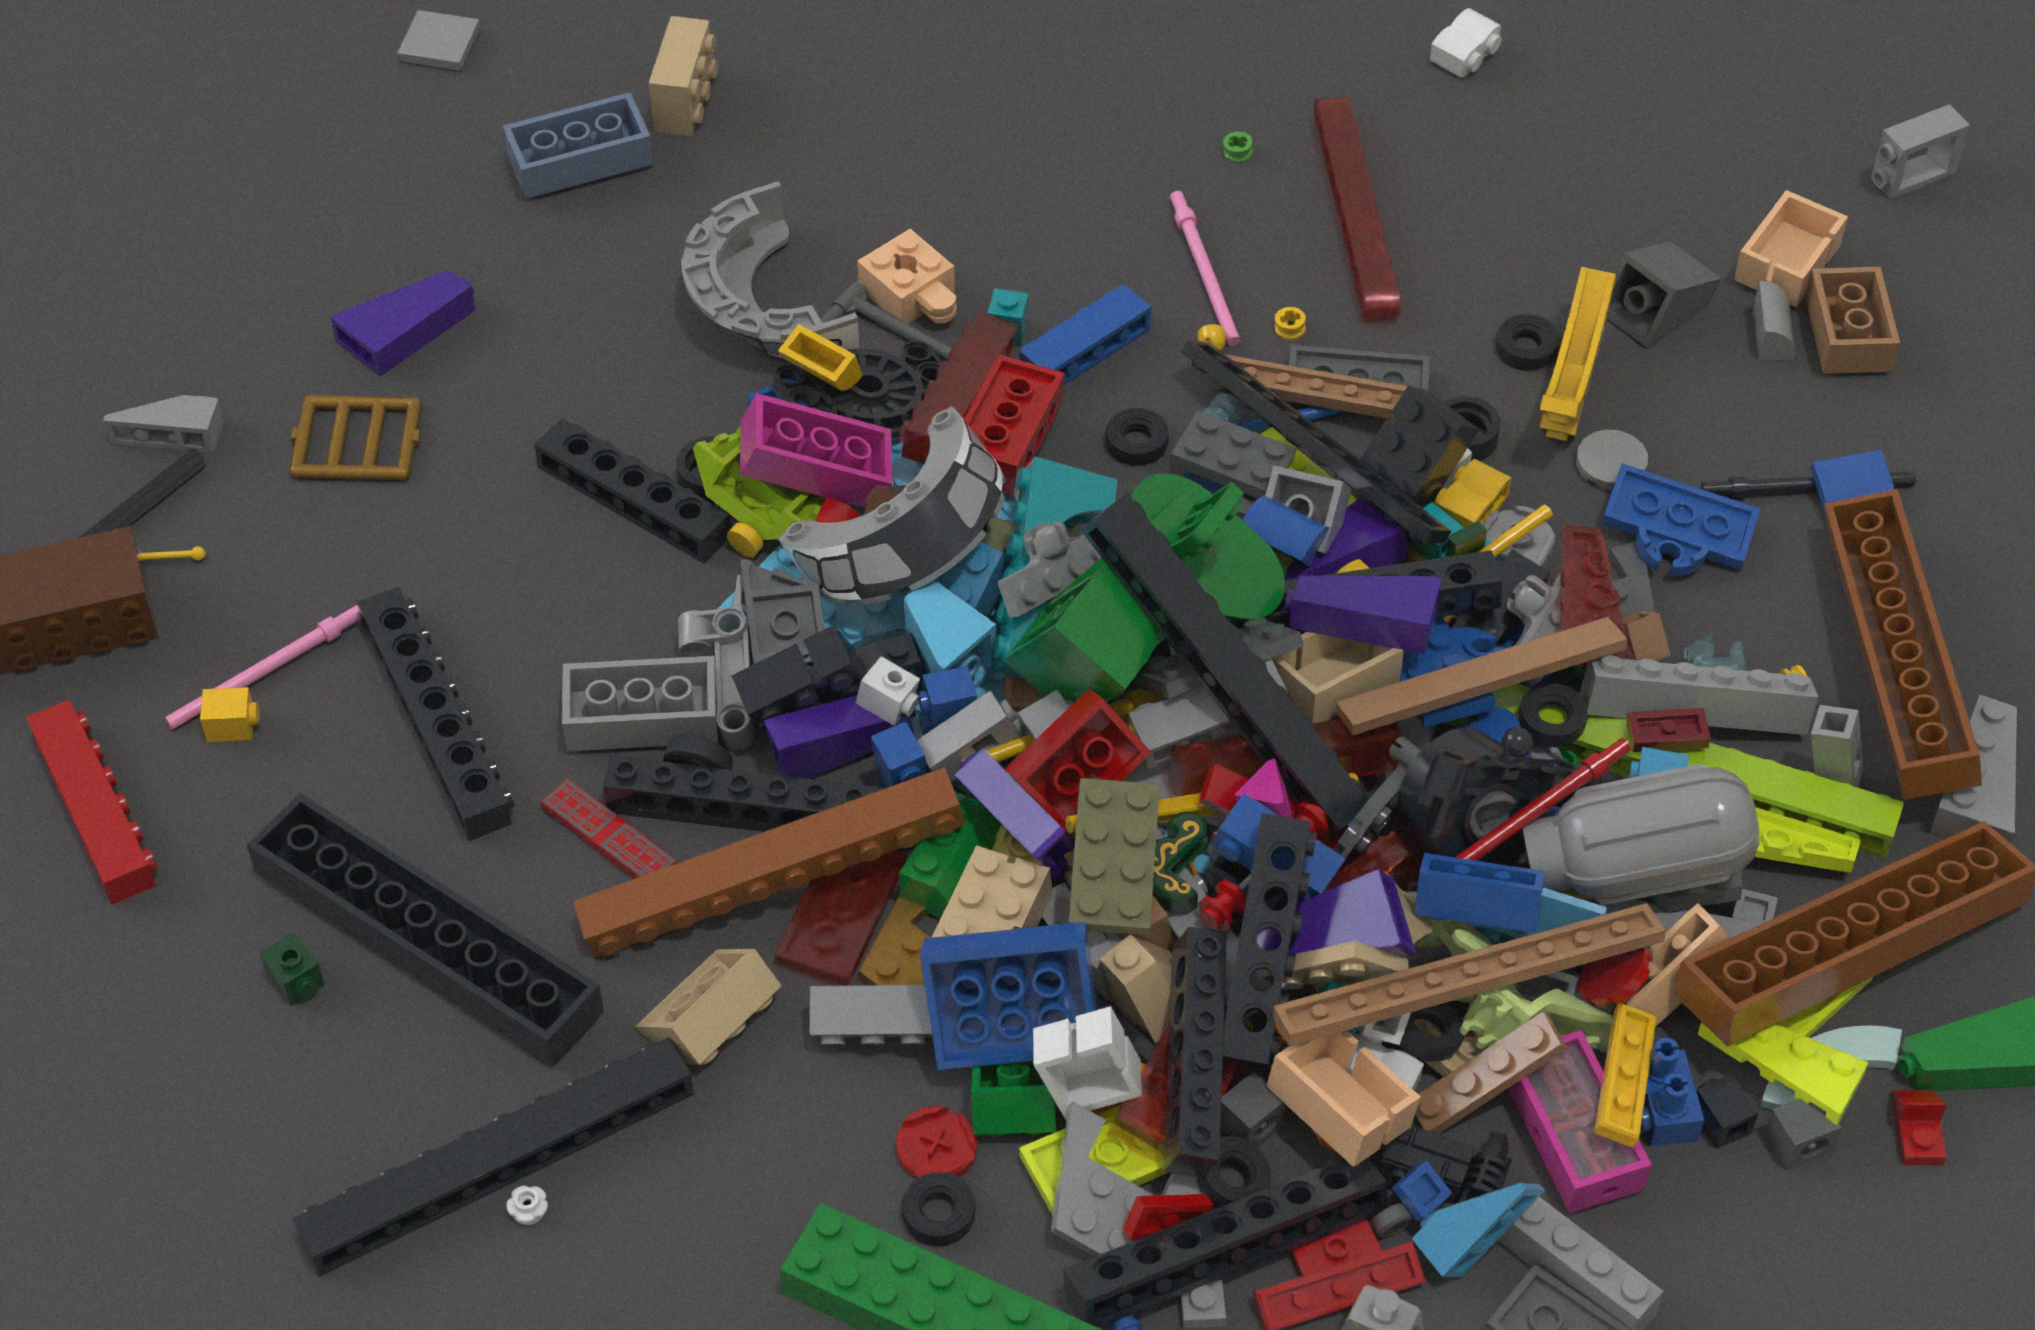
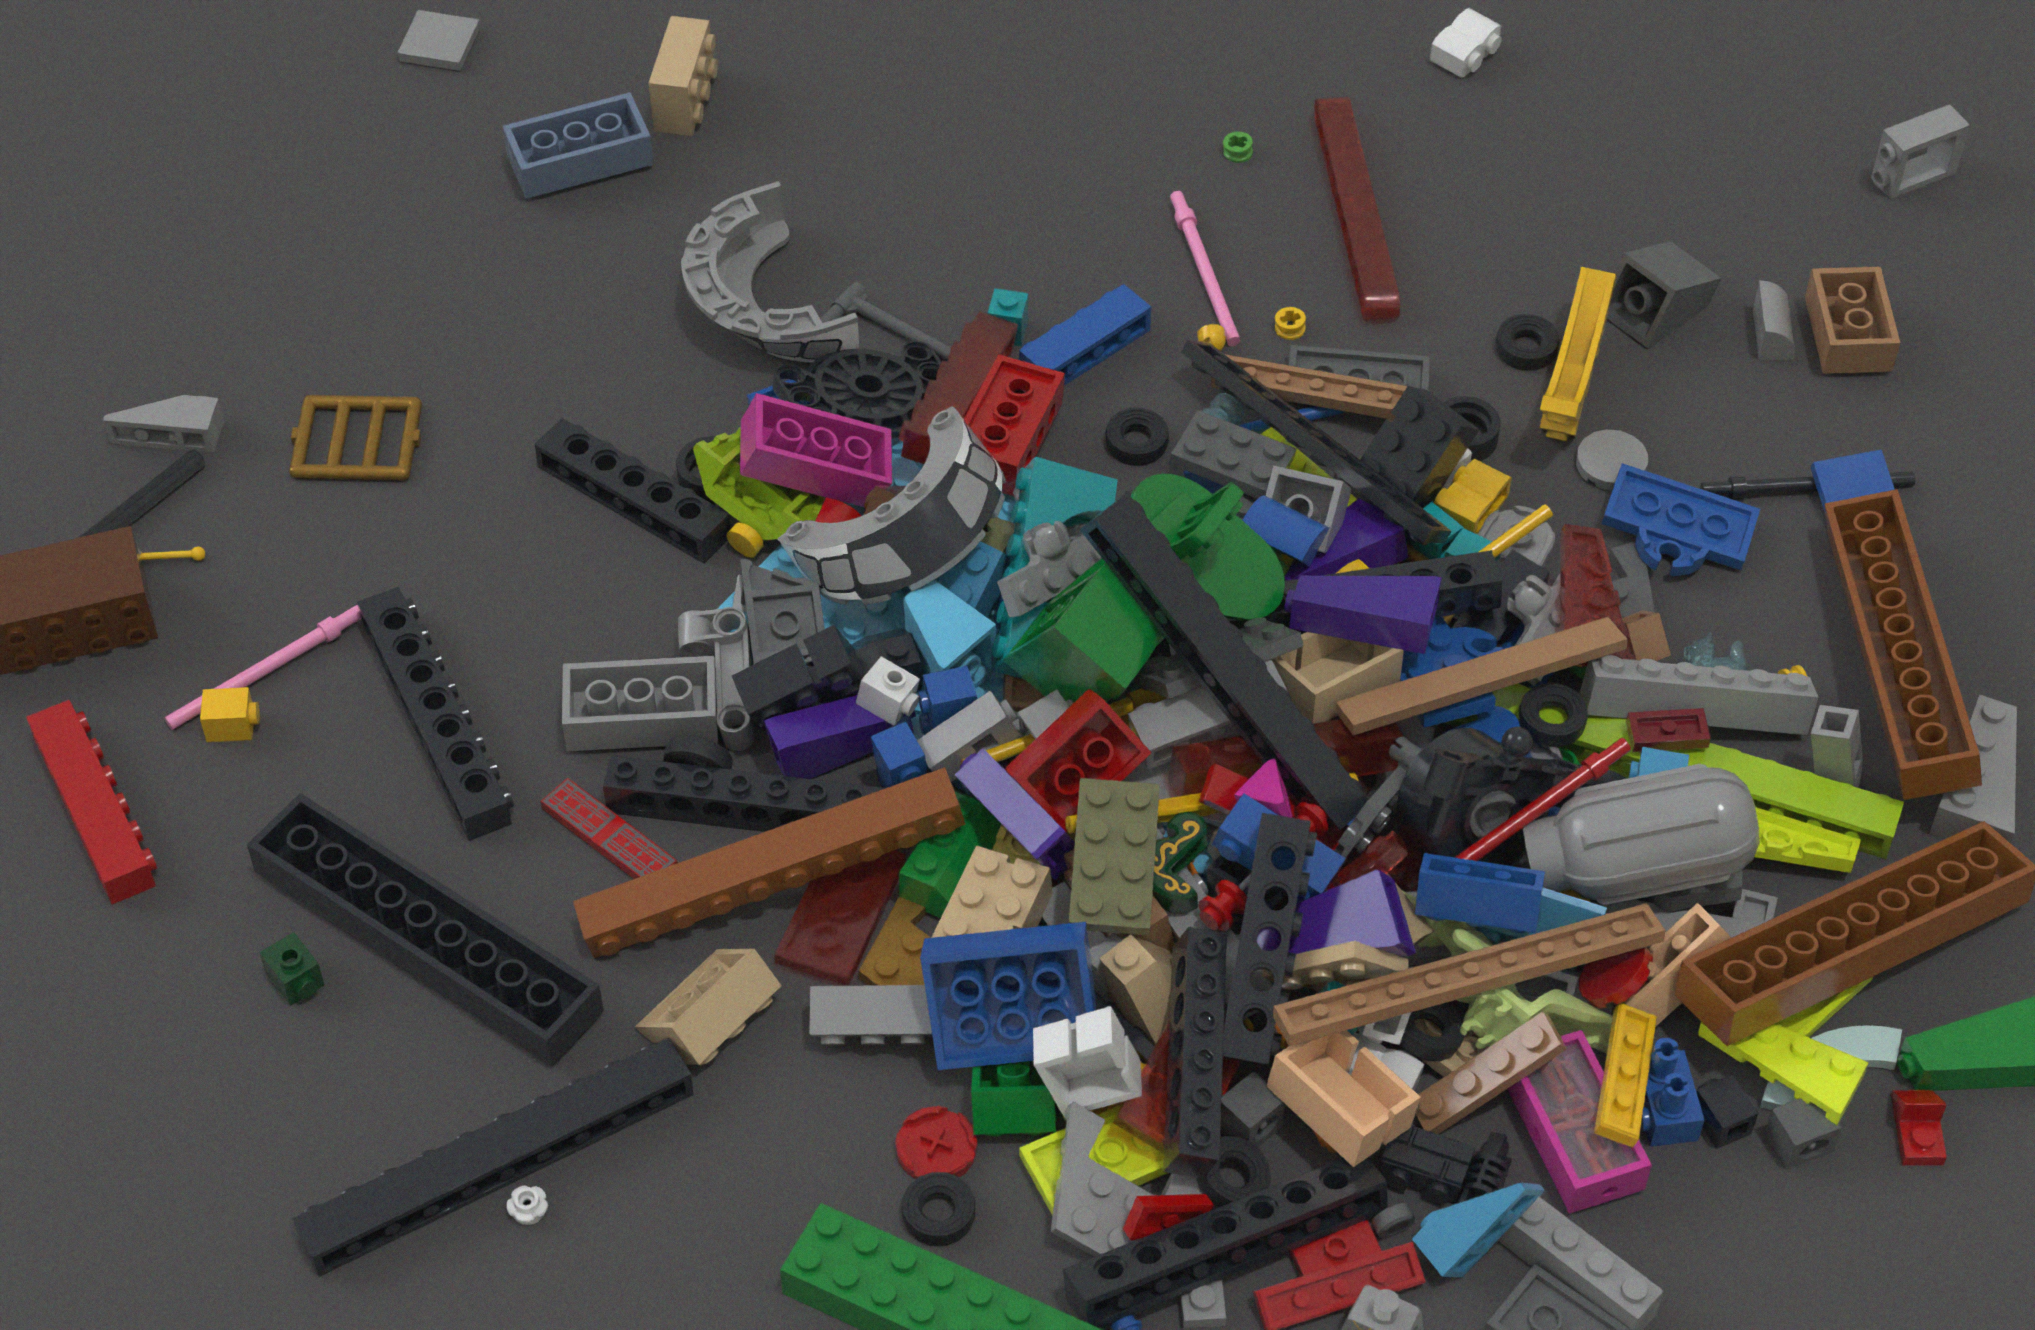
(403, 320): dark purple slope -> none
(821, 358): yellow brick -> none
(909, 279): light nougat brick -> none
(1421, 1190): blue plate -> none
(1467, 540): dark green tile -> none
(1790, 244): light nougat piece -> none

